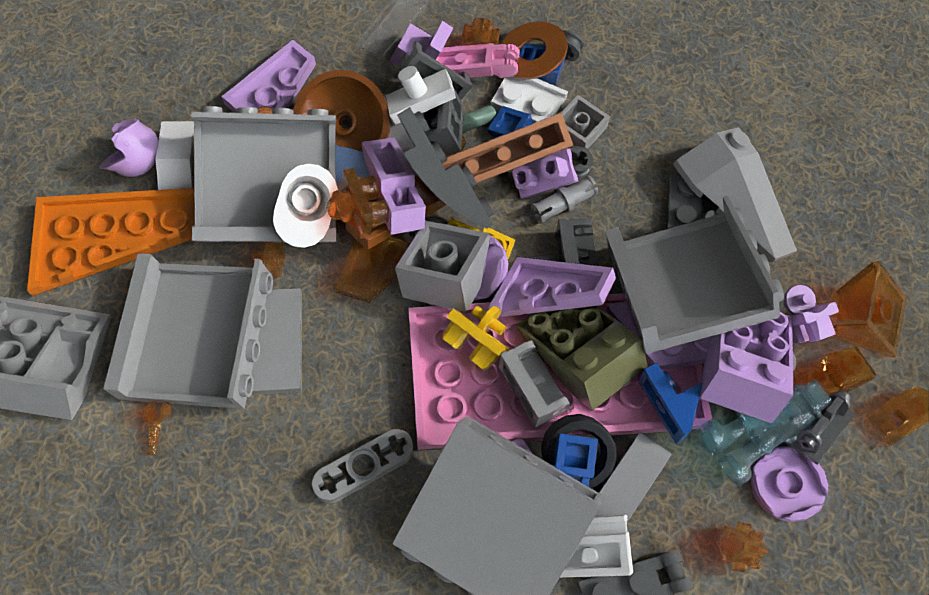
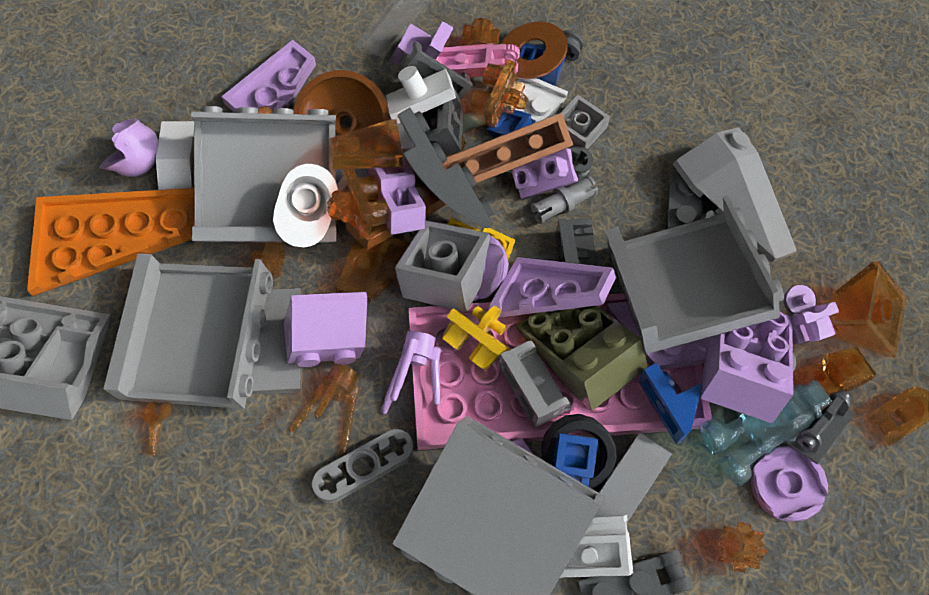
(325, 328): none -> lavender slope
(335, 386): none -> clear orange plant
(368, 147): none -> clear orange wing
(416, 351): none -> lavender plant
(505, 96): none -> clear orange hips

